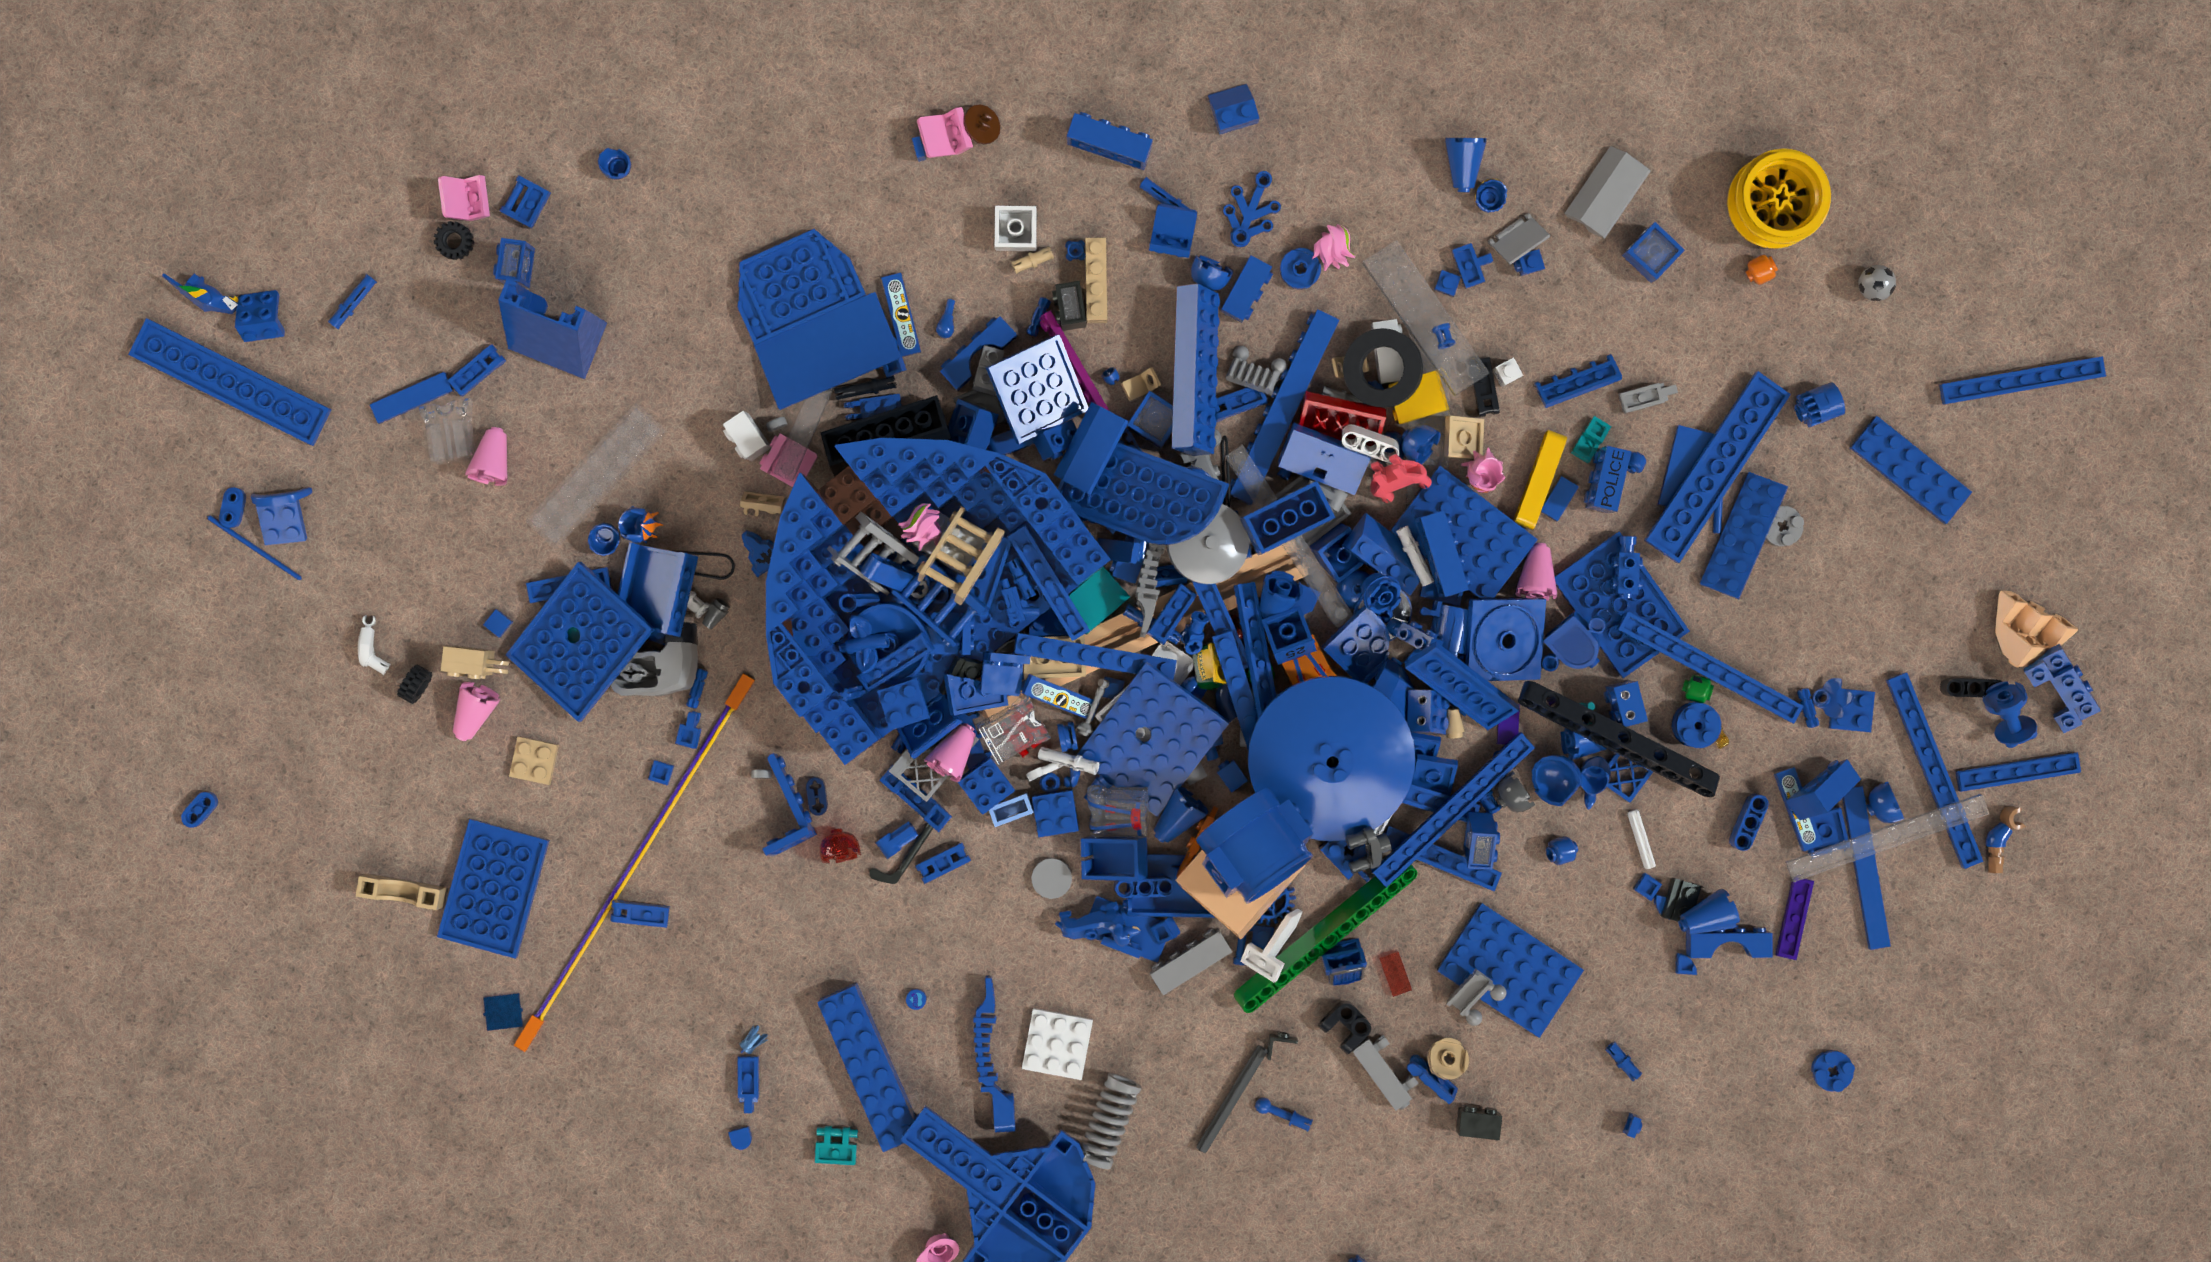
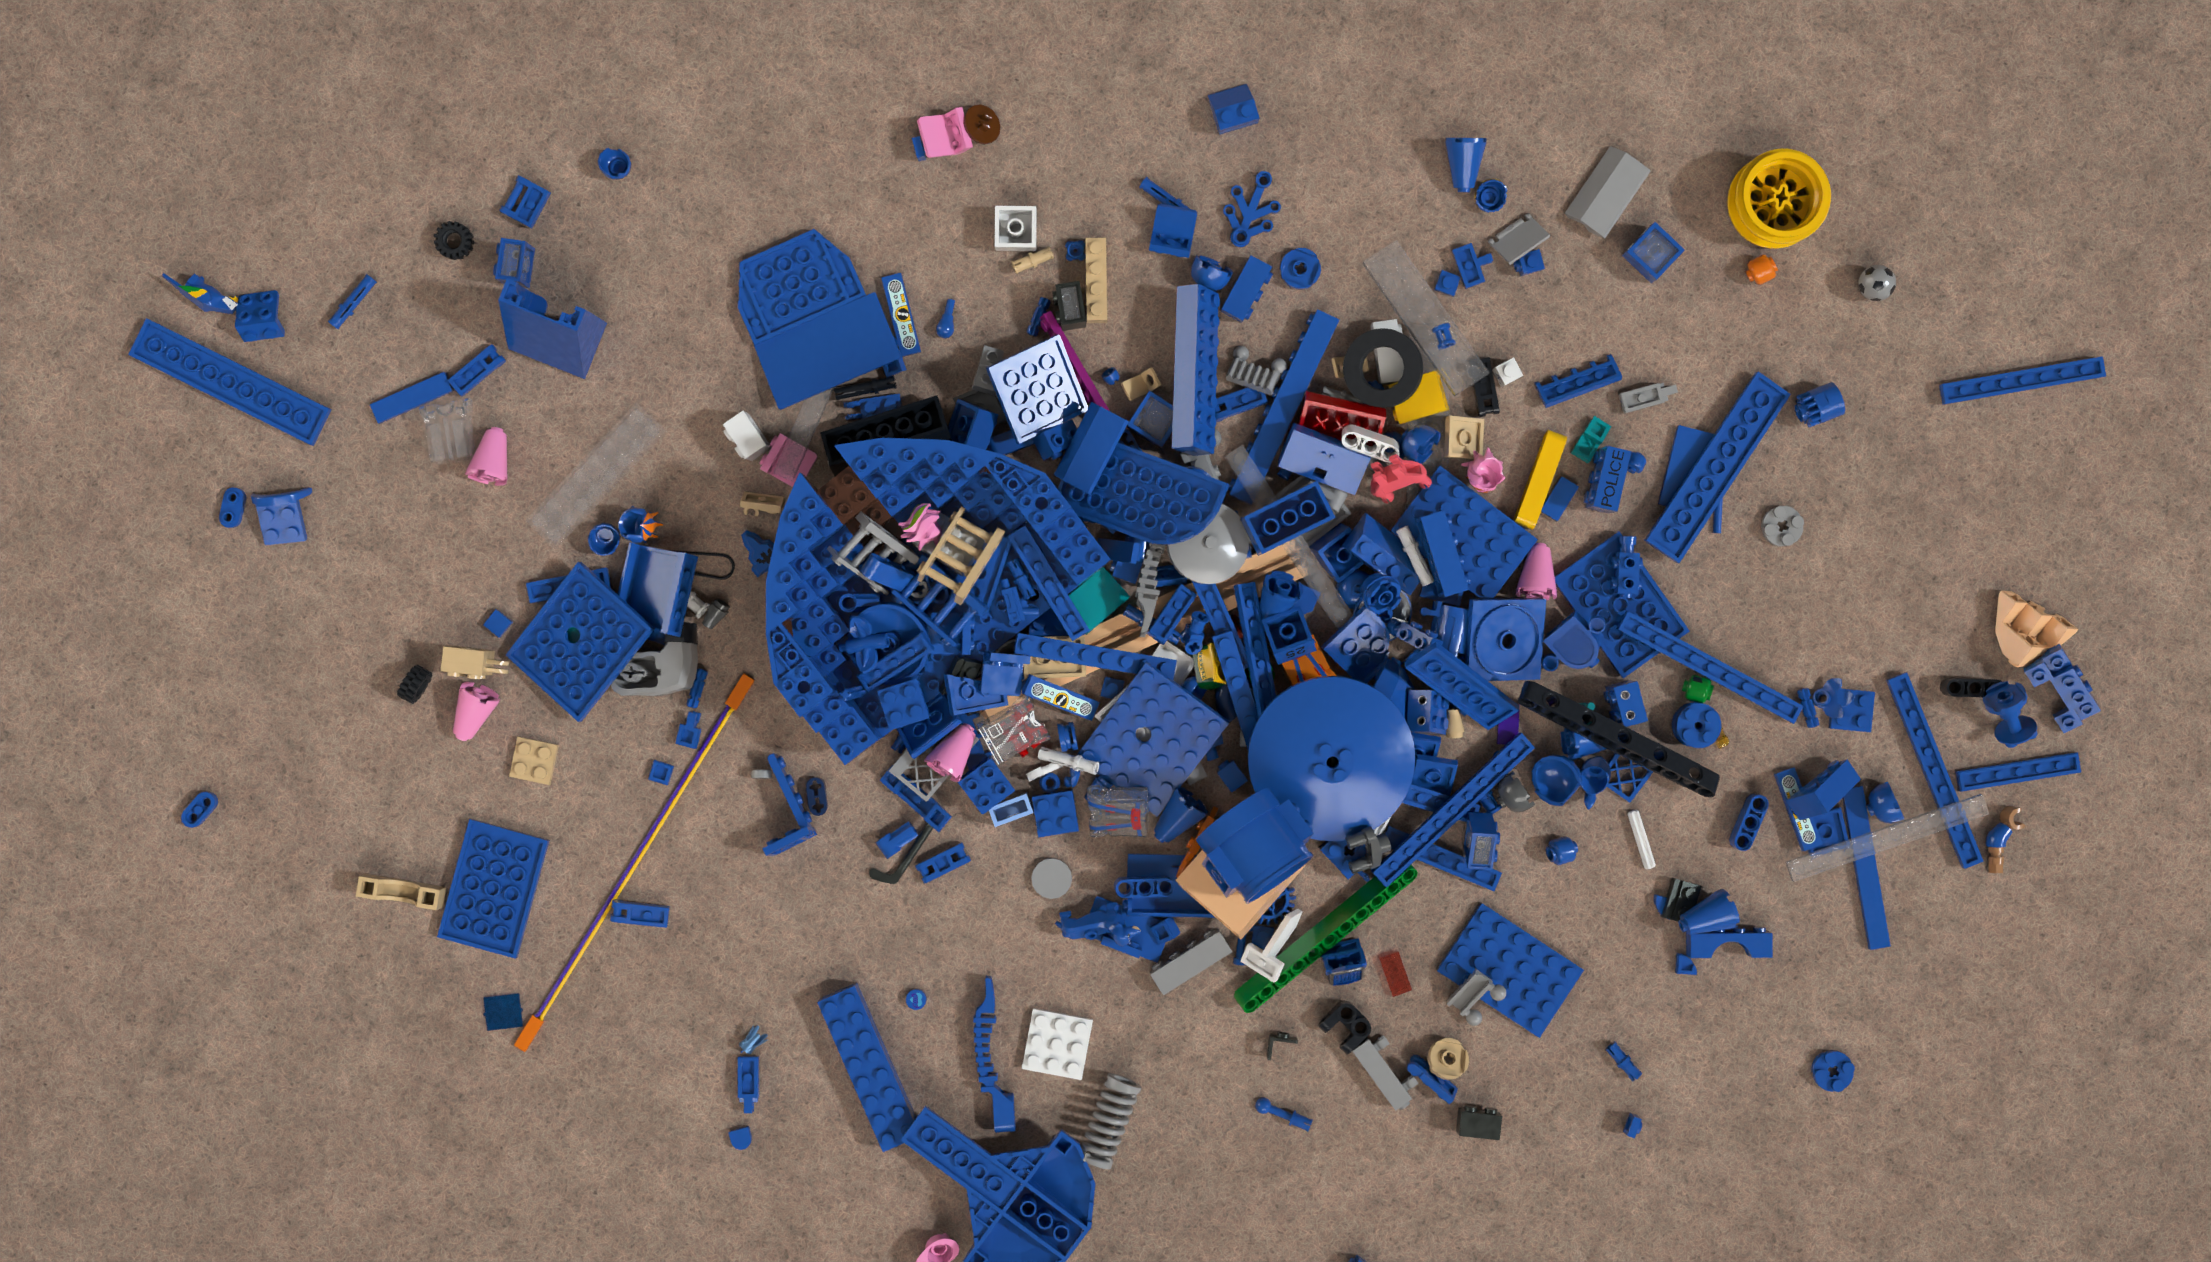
(255, 548): blue axle -> none
(366, 650): white arm -> none
(464, 198): bright pink bracket -> none
(776, 424): light grey tile -> none
(836, 1152): teal plate -> none
(839, 847): clear red cylinder -> none
(996, 334): blue arch -> none
(1085, 727): light grey piece -> none
(1109, 141): blue brick -> none
(1114, 858): blue piece -> none
(1227, 468): black piece -> none
(1231, 1099): dark grey axle -> none
(1334, 247): bright pink hair -> none
(1647, 886): blue tile -> none
(1744, 535): blue plate -> none
(1794, 919): dark purple tile -> none
(1910, 470): blue plate -> none

